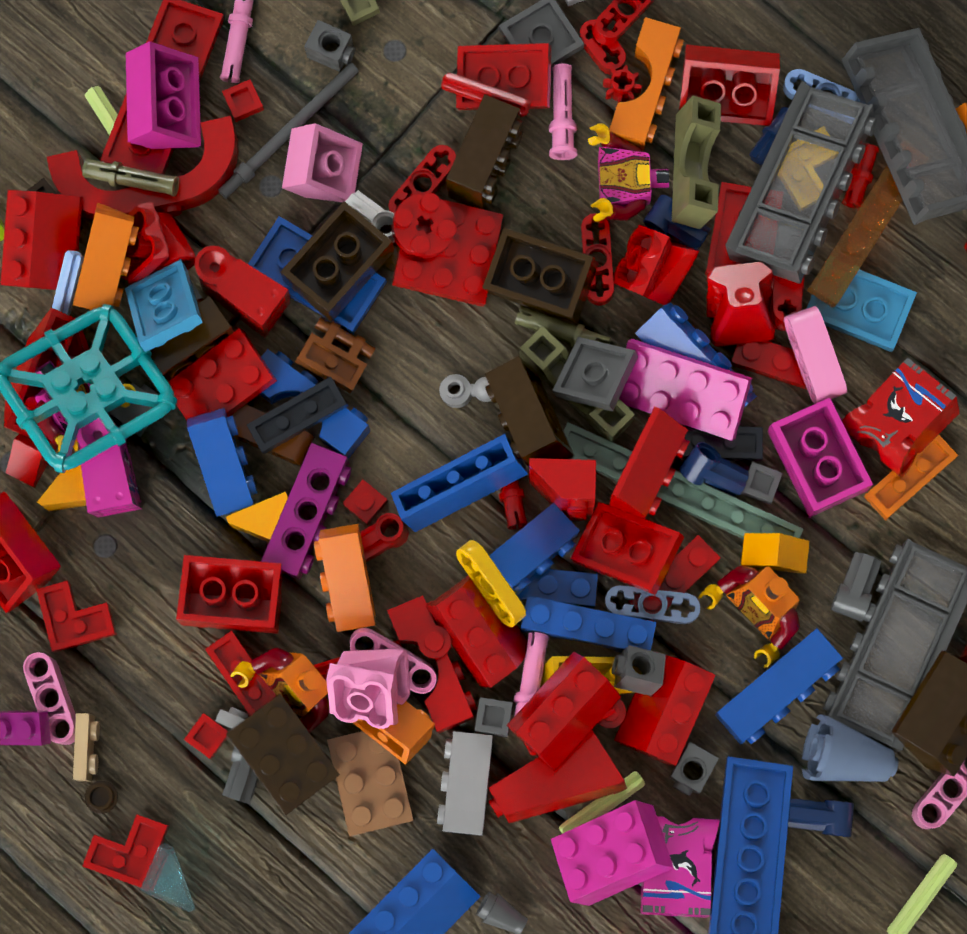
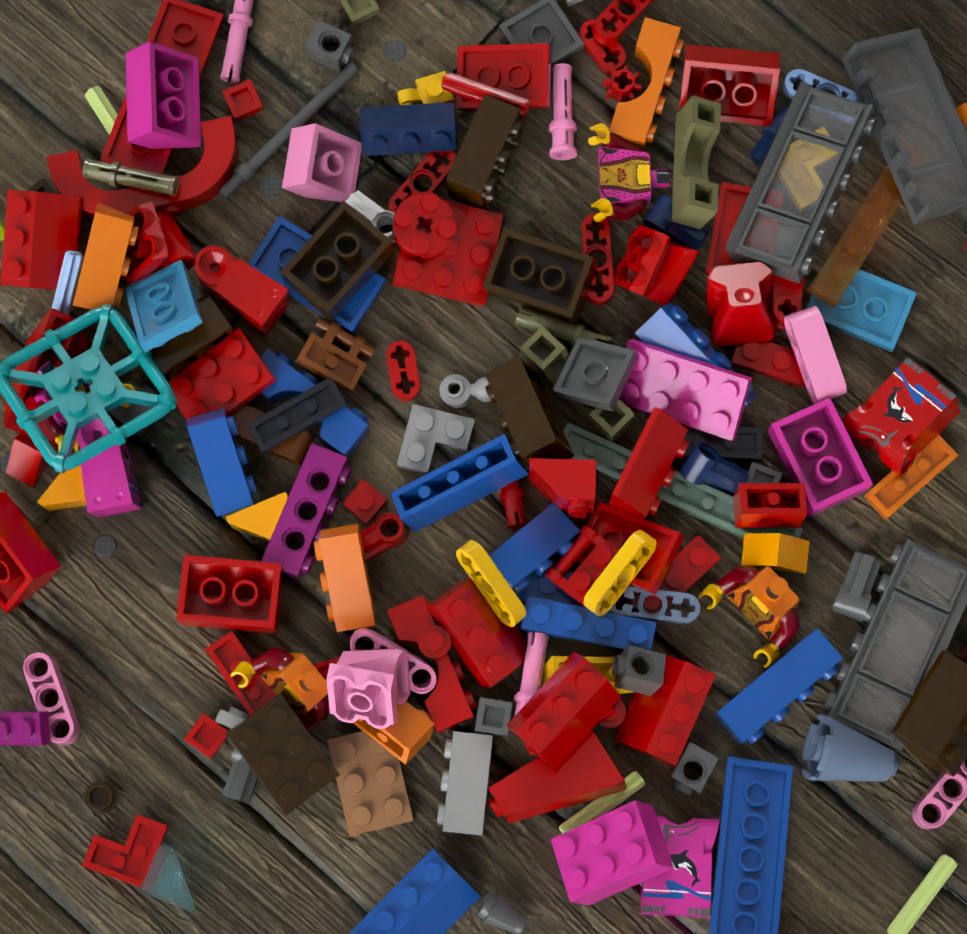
(68, 626): red plate -> none
(85, 761): tan plate -> none
(395, 371): none -> red beam
(408, 129): none -> dark blue brick
(427, 91): none -> yellow plate
(432, 428): none -> light grey plate
(588, 571): none -> red plate
(619, 573): none -> yellow beam
(770, 505): none -> red brick
(829, 816): dark blue piece -> none
(861, 177): red pin -> none

